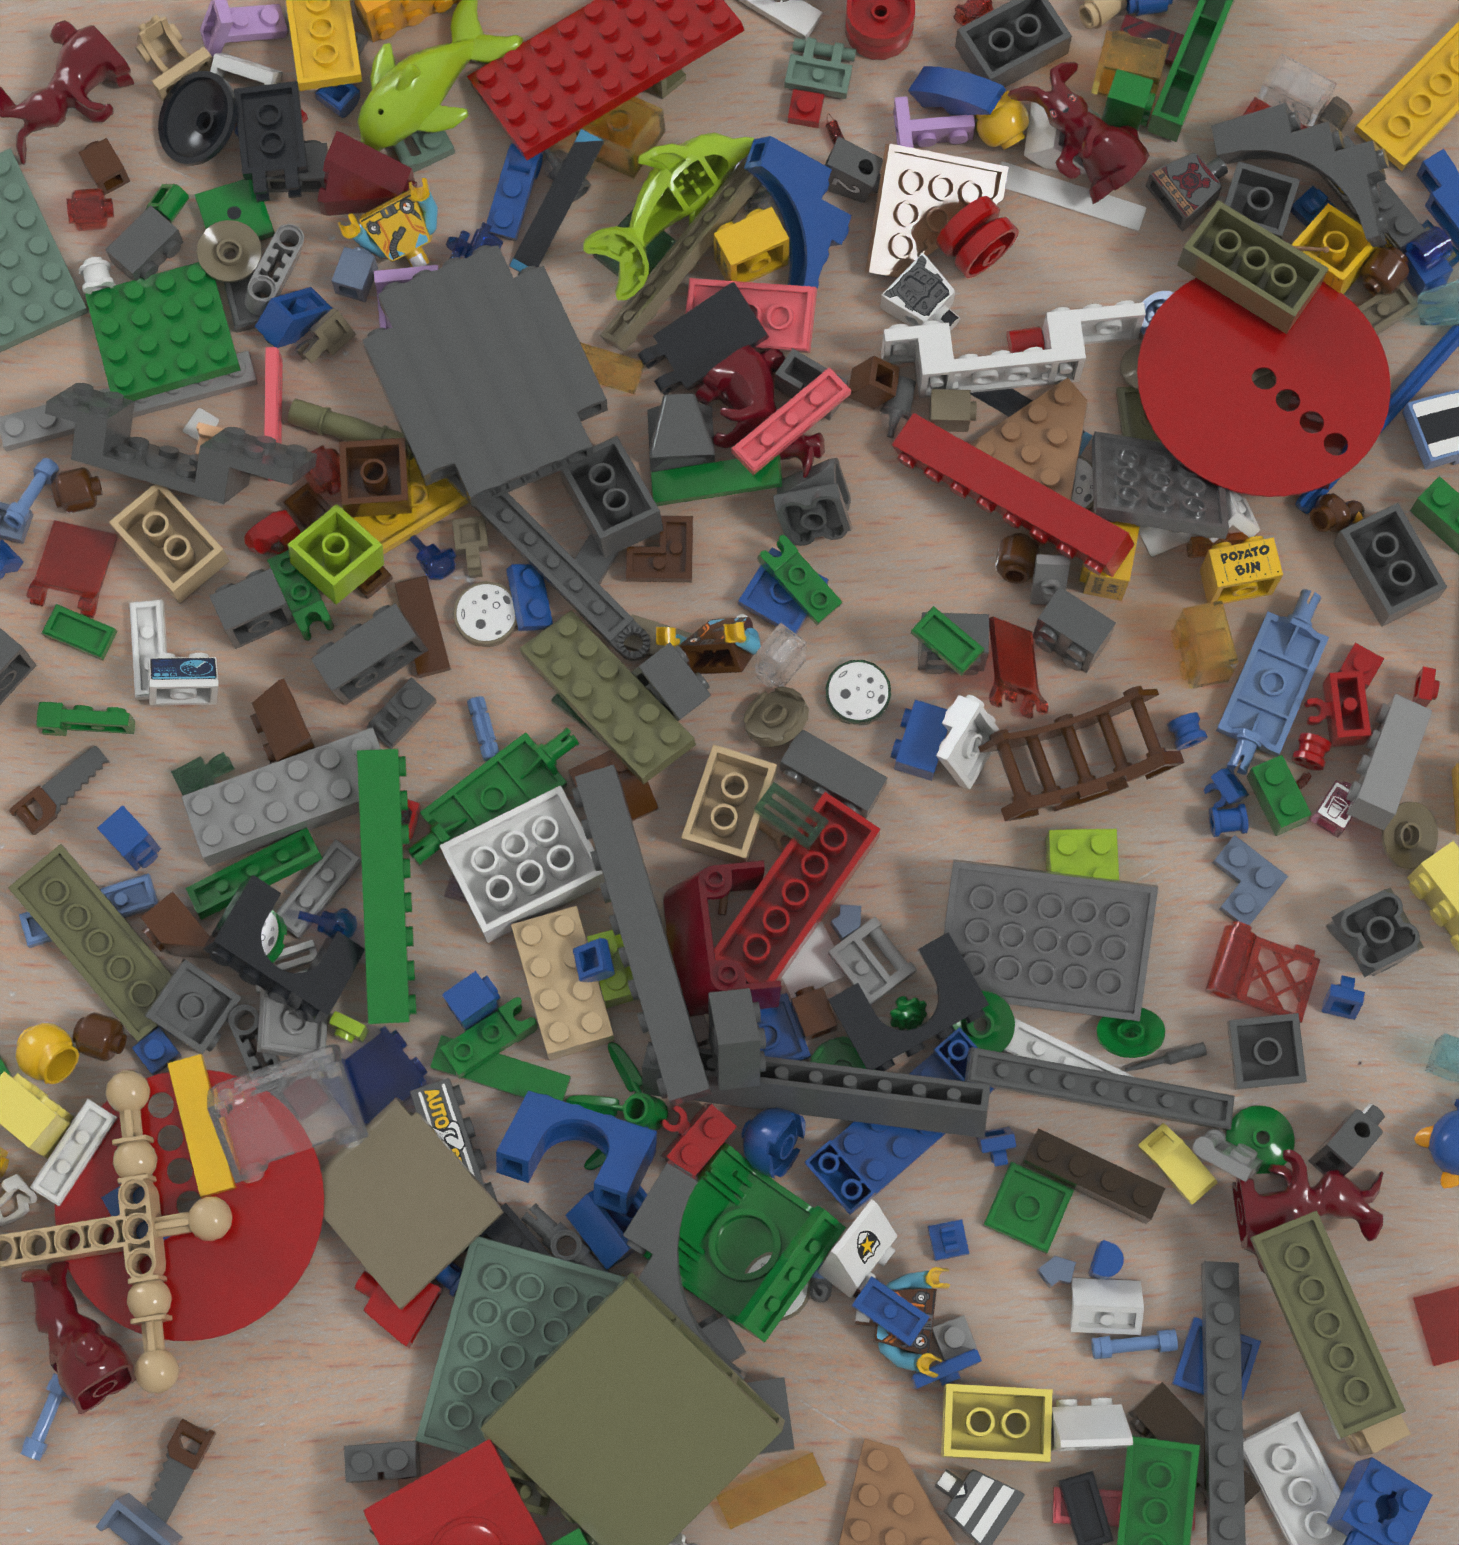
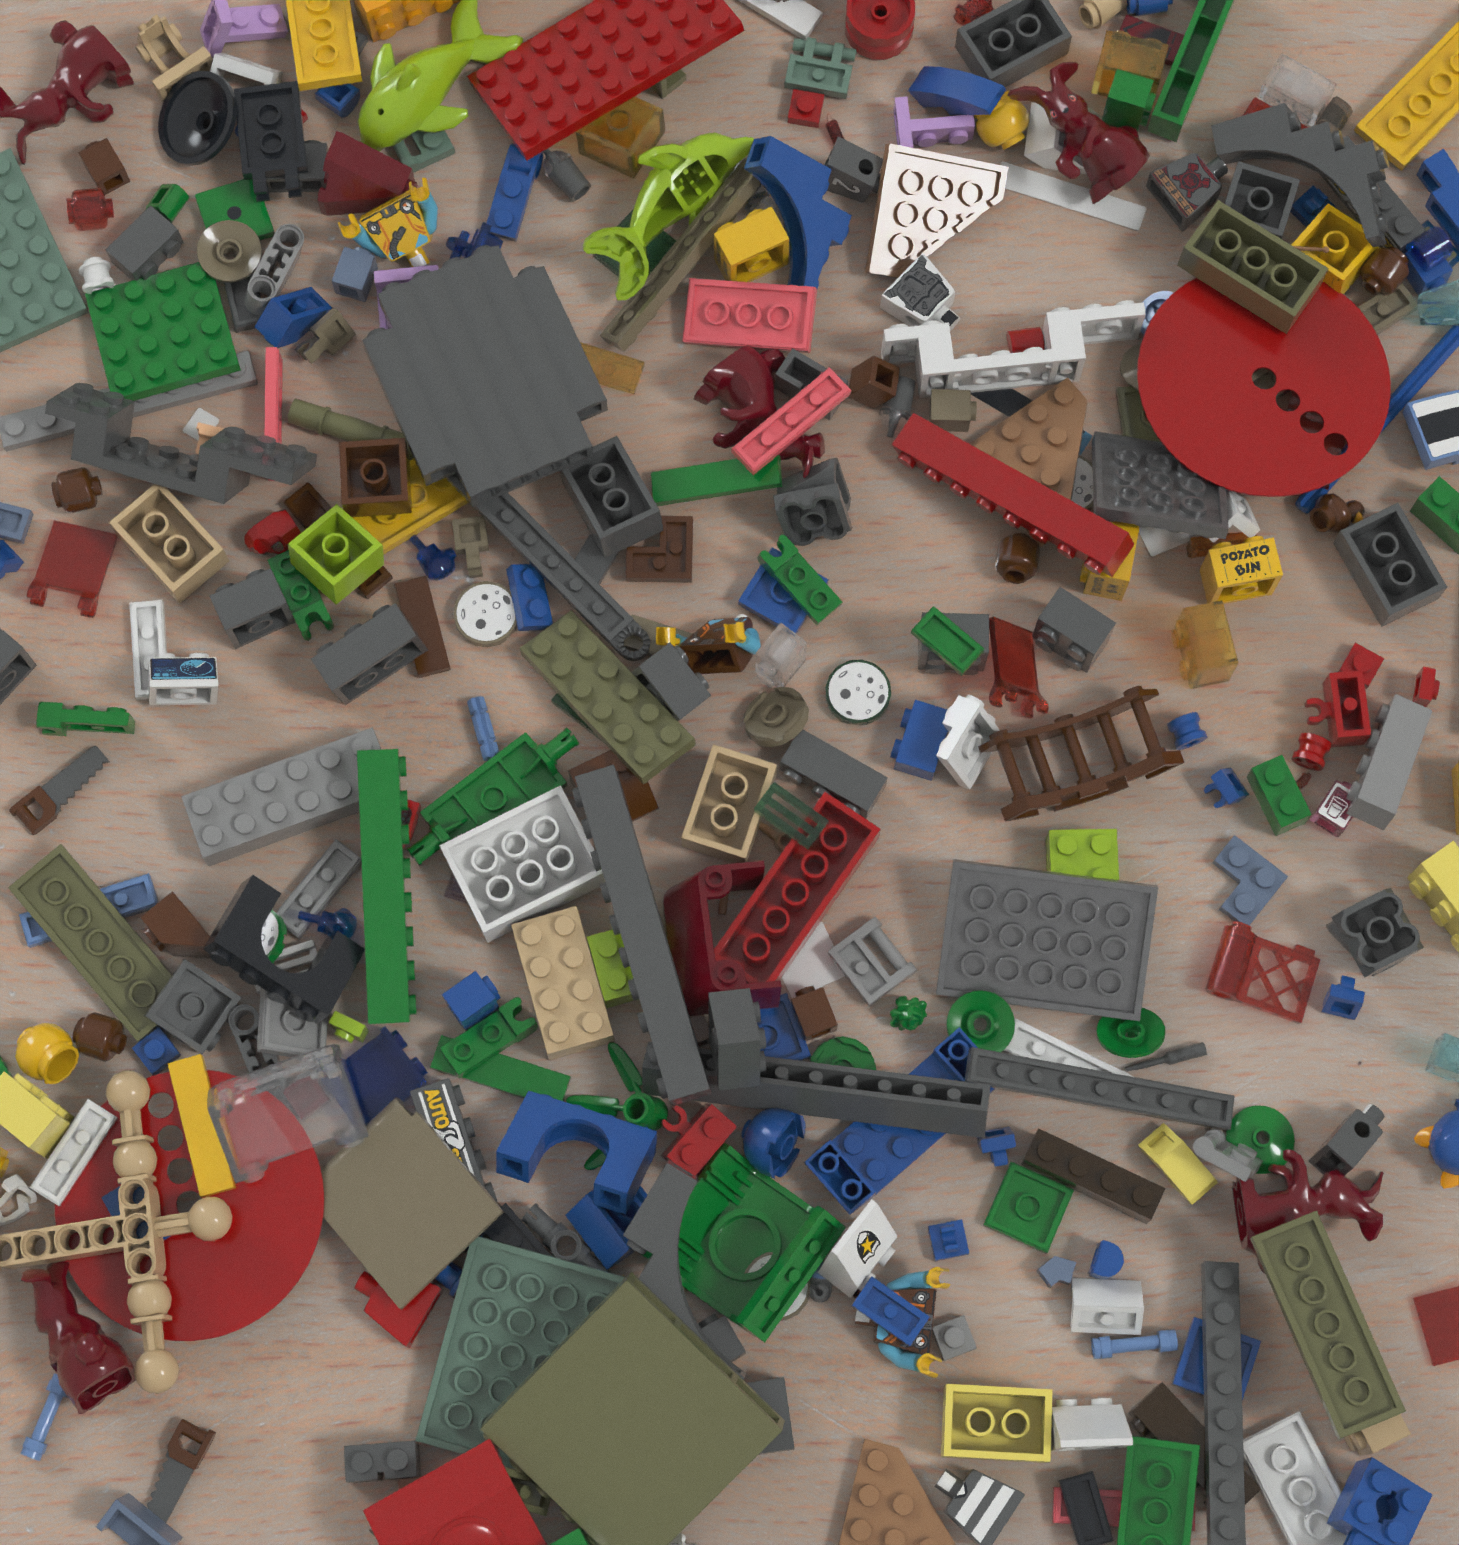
(18, 512): medium blue bar -> none
(79, 632): green tile -> none
(130, 839): blue brick -> none
(199, 775): clear green plate -> none
(267, 864): green plate -> none
(281, 722): reddish brown slope -> none
(326, 473): clear red head -> none
(401, 713): dark grey plate -> none
(557, 201): black sticker -> none
(594, 961): blue brick -> none
(680, 433): dark grey piece -> none
(704, 339): black tile -> none
(771, 1490): clear yellow tile -> none
(847, 921): sand blue piece -> none
(948, 1370): blue plate -> none
(957, 1000): black arch -> none
(977, 236): red wheel -> none
(1048, 576): light grey plate -> none
(1228, 820): blue bush -> none
(1266, 1051): dark grey brick -> none
(1273, 683): medium blue plate -> none
(1419, 835): dark tan dish -> none

